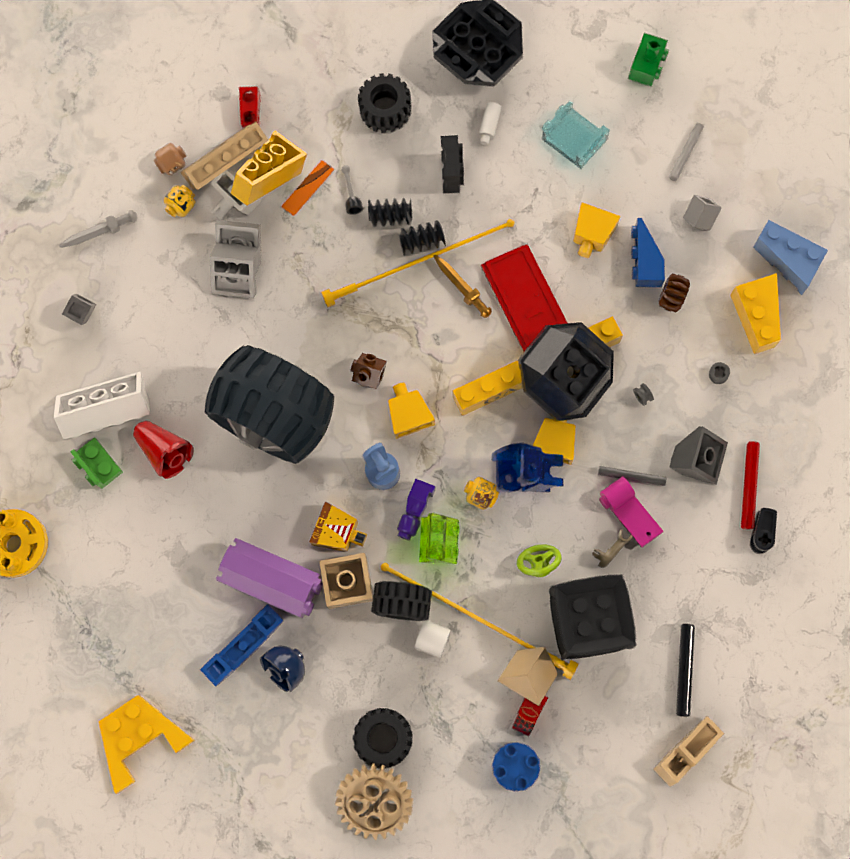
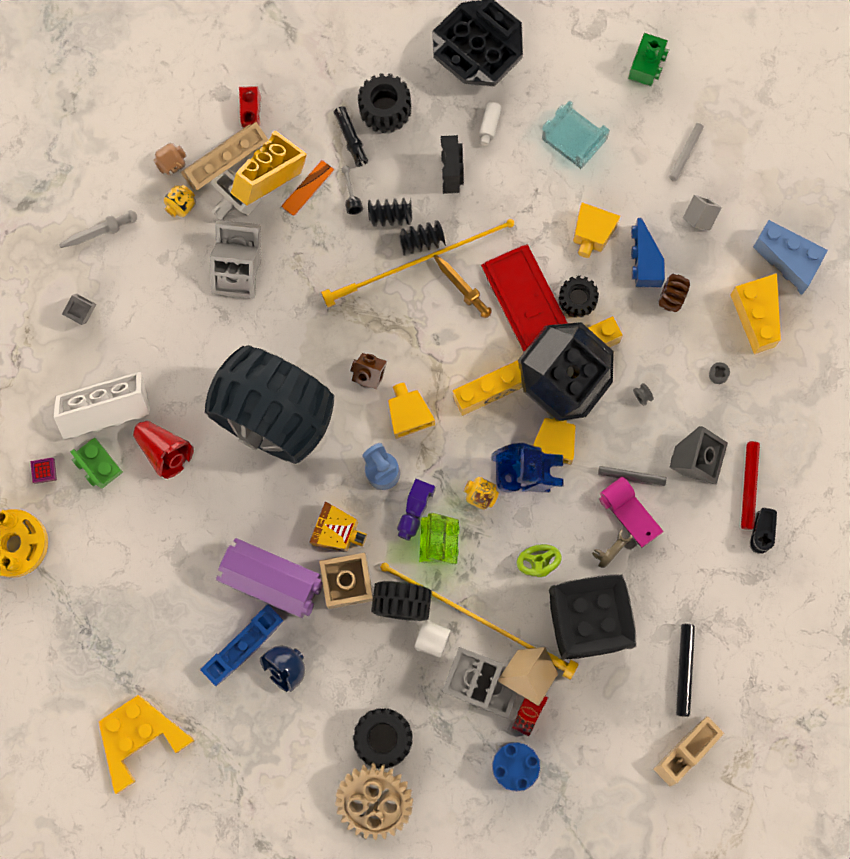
(43, 470): none -> tile
(353, 144): none -> black pin
(476, 682): none -> light grey bracket
(582, 284): none -> black tyre

